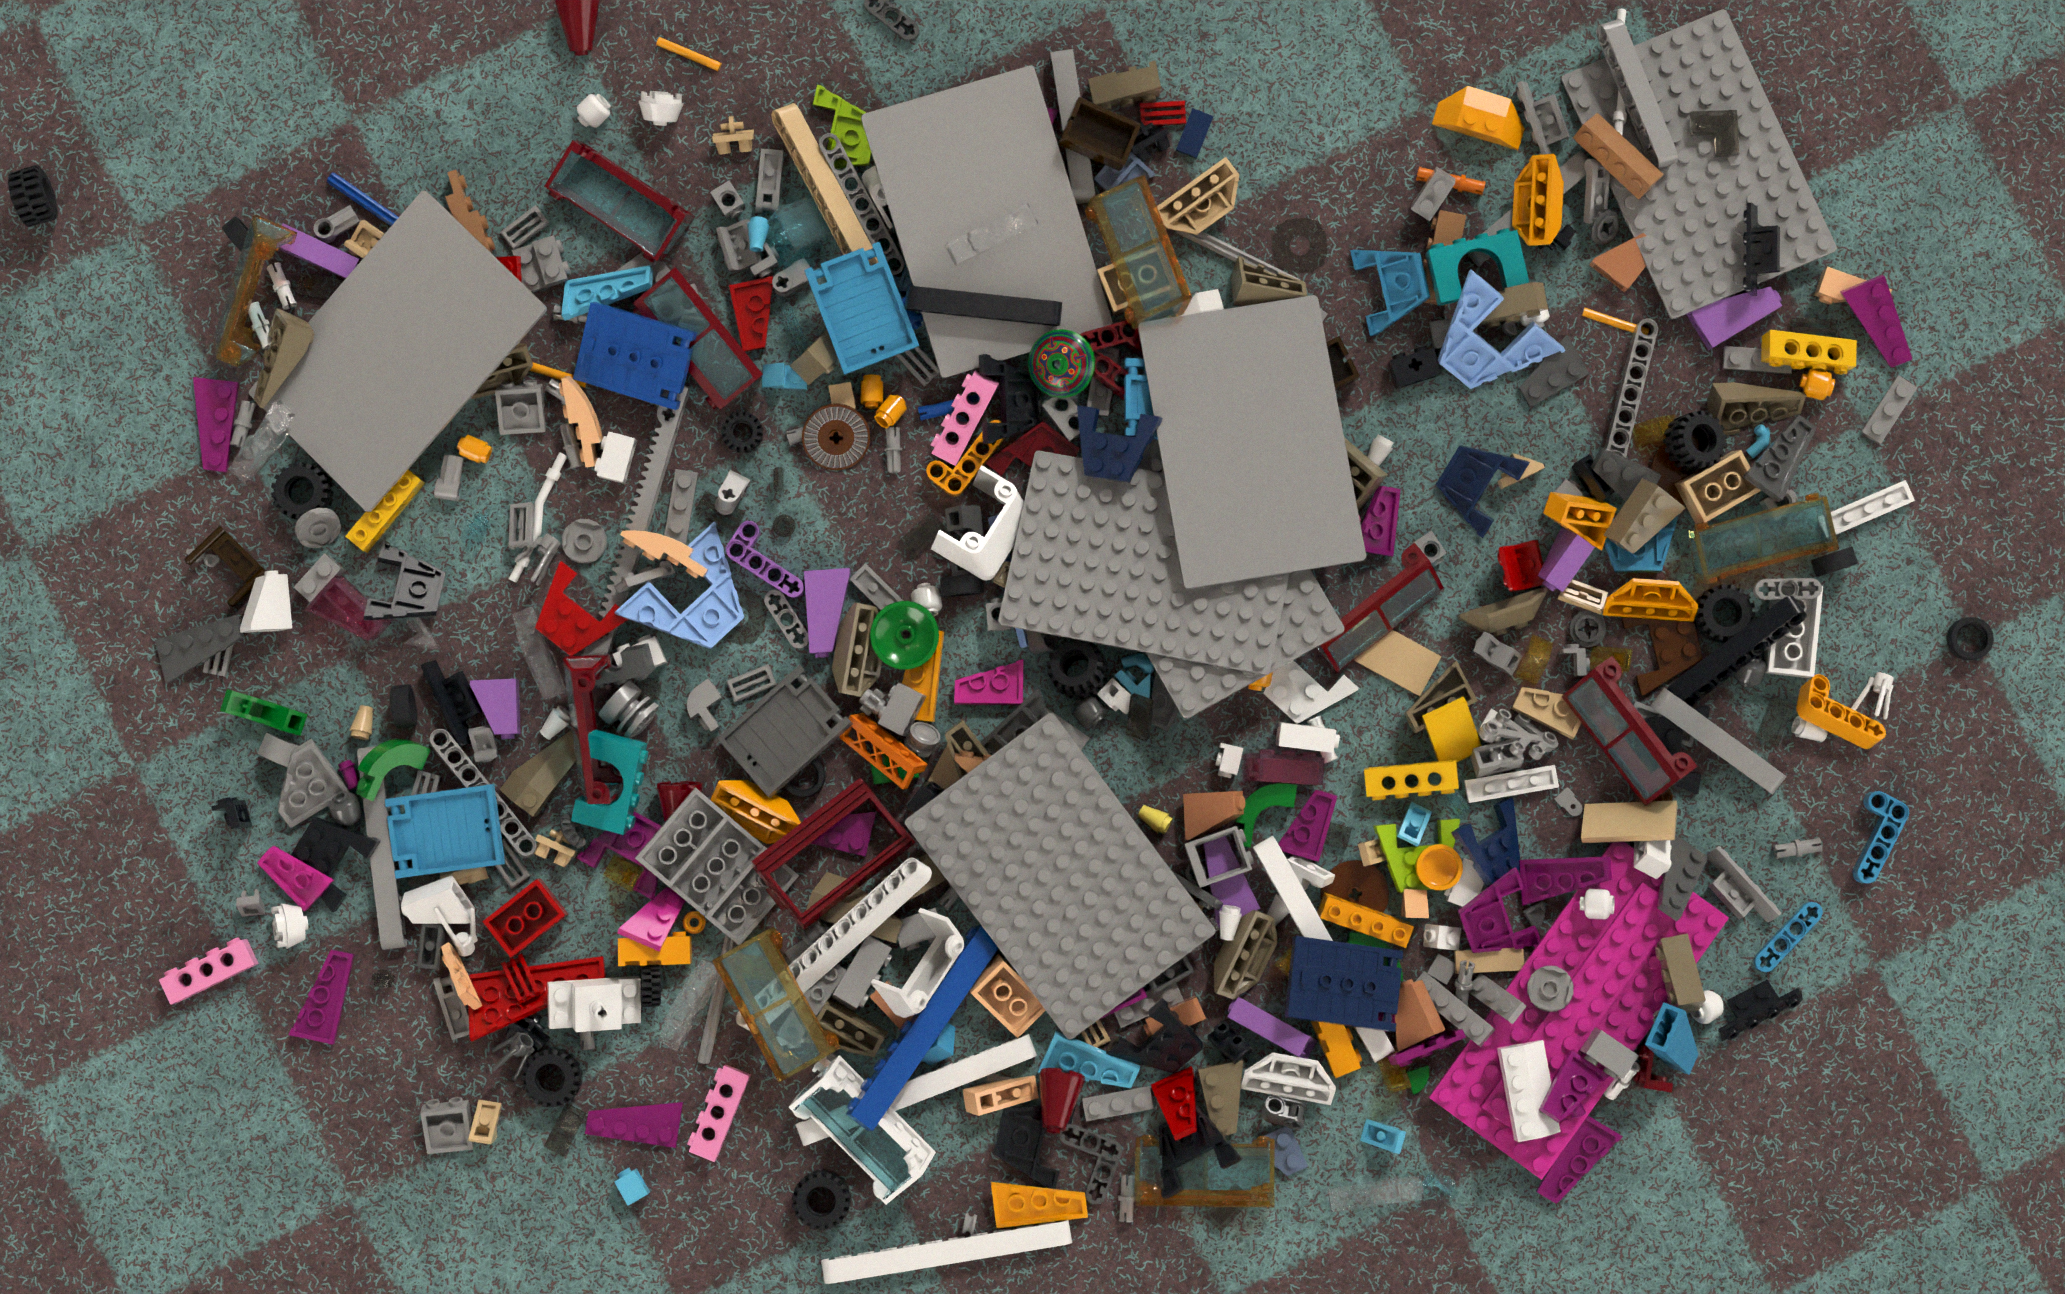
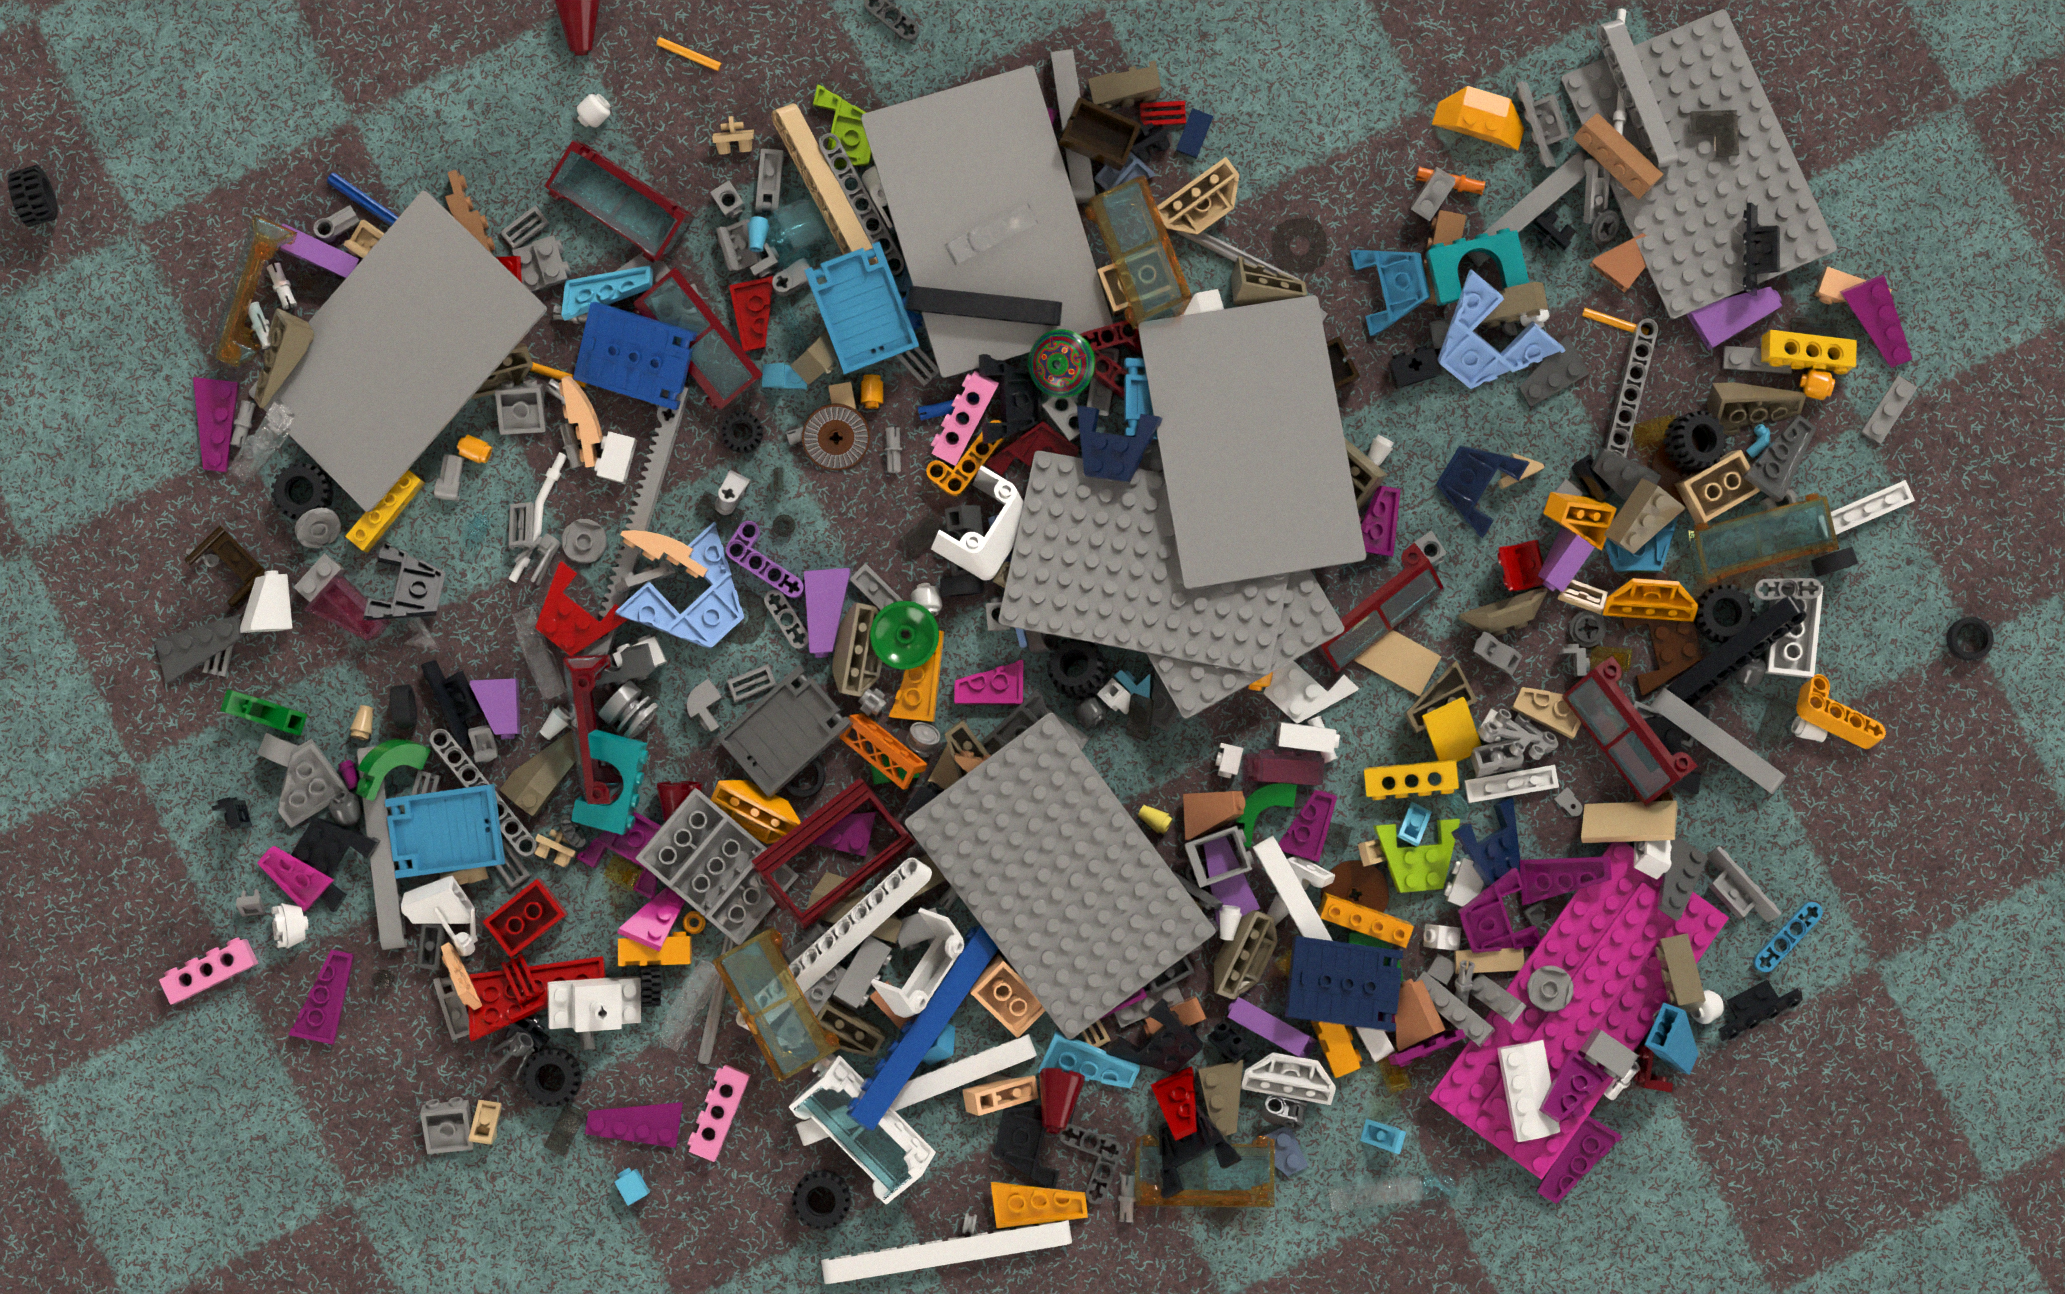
(236, 231): black tyre -> none
(660, 107): white cone -> none
(681, 506): light grey plate -> none
(890, 411): light orange brick -> none
(901, 709): light grey brick -> none
(1117, 1103): light grey plate -> none
(1138, 660): medium azure arm -> none
(1414, 904): light nougat slope -> none
(1418, 1078): green tile -> none
(1439, 867): light orange piece -> none
(1534, 659): clear yellow slope -> none
(1538, 200): light orange wedge -> none
(1597, 904): white head -> none
(1797, 848): light grey pin -> none
(1876, 839): dark azure beam -> none
(1883, 686): white plant -> none

